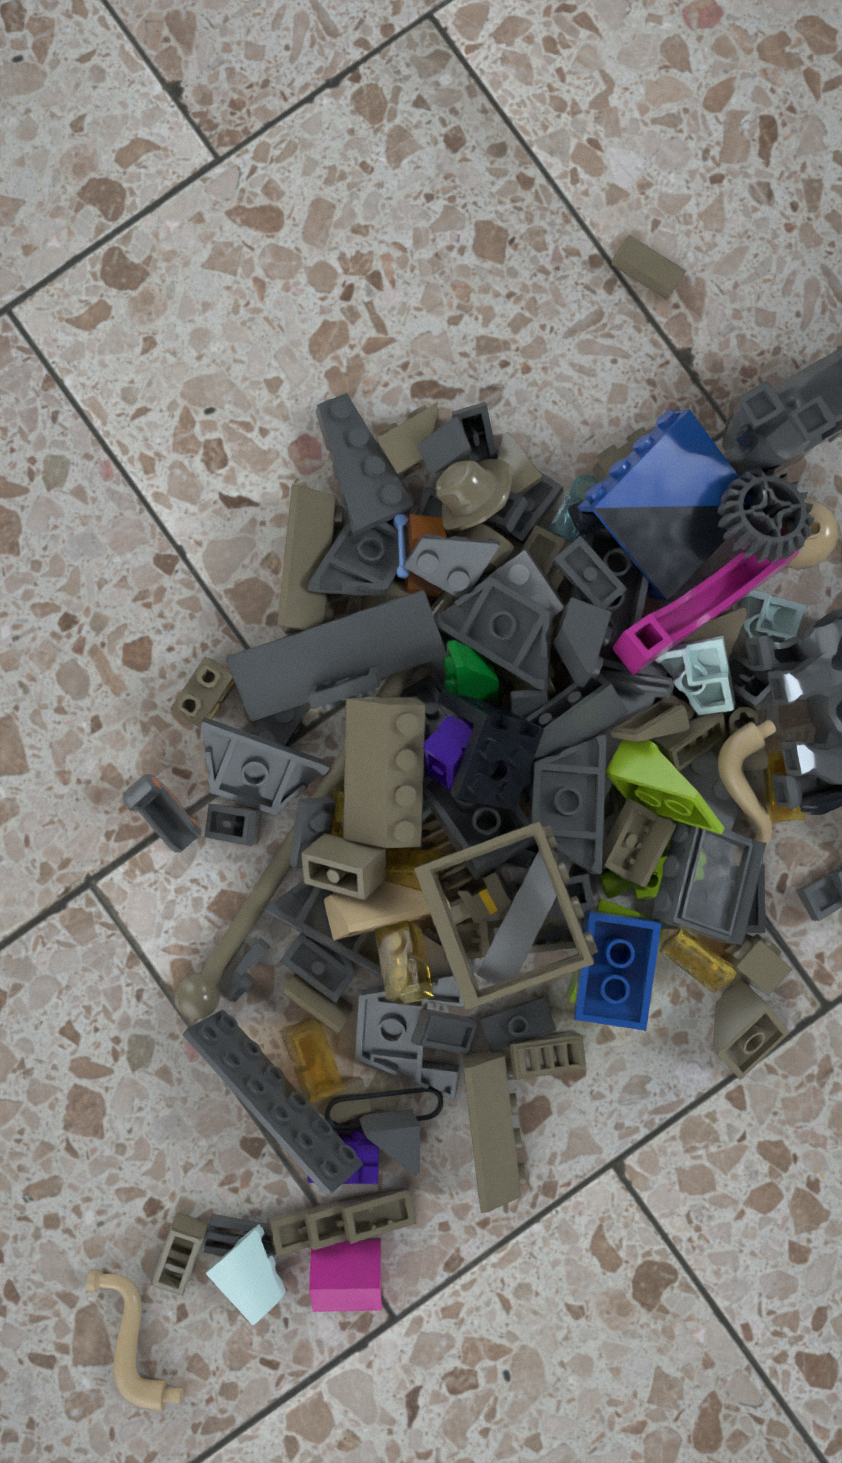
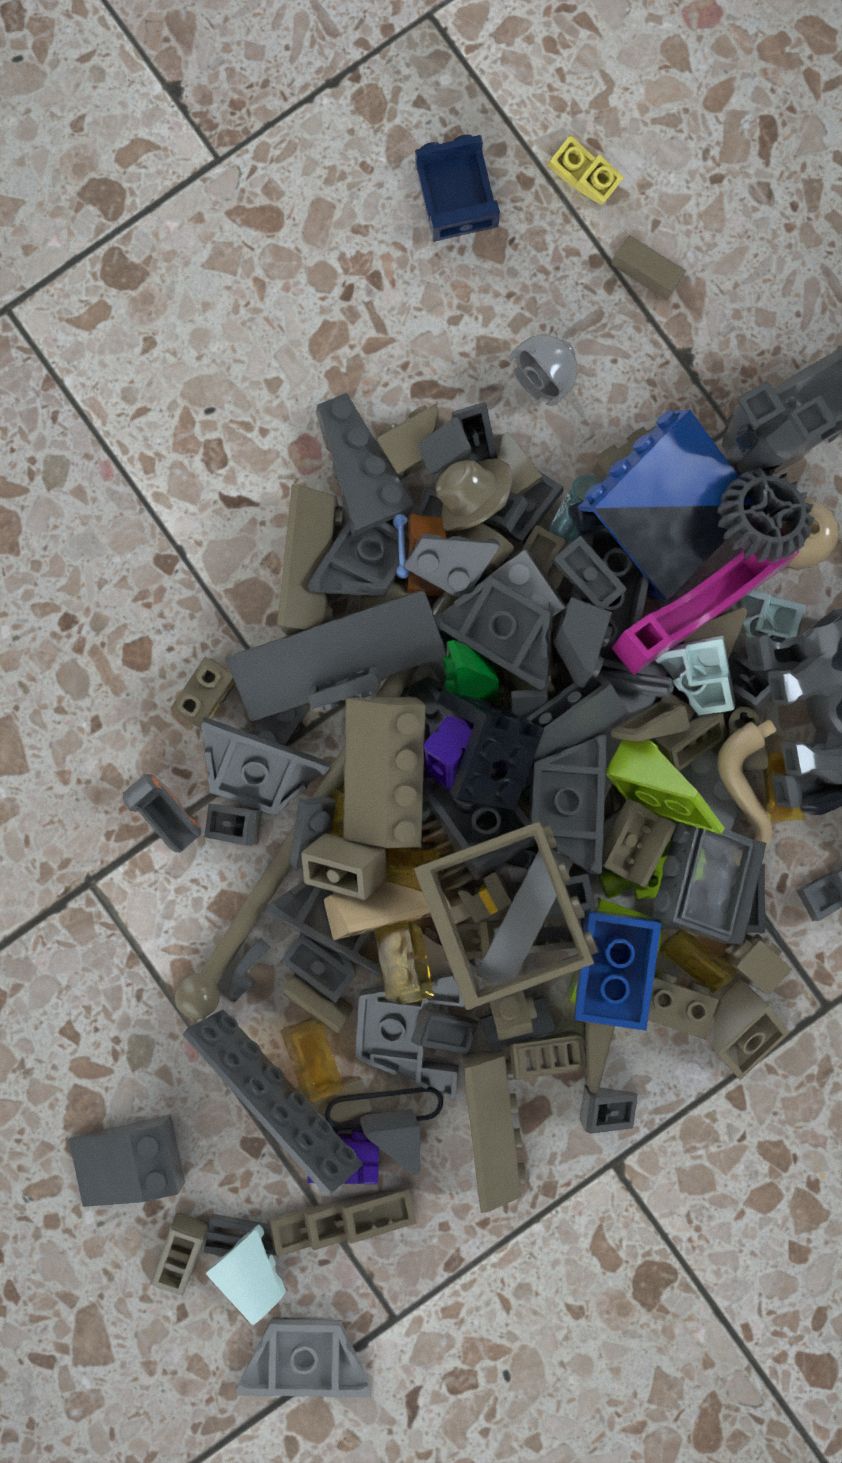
(128, 1163): none -> dark grey slope
(135, 1389): tan animal -> none
(304, 1360): none -> light grey wing
(346, 1277): dark pink slope -> none
(456, 187): none -> dark blue panel
(512, 1013): none -> dark tan brick
(545, 367): none -> light grey cylinder
(584, 172): none -> light yellow slope
(596, 1047): none -> dark tan slope
(607, 1110): none -> dark grey slope
(681, 1006): none -> dark tan brick

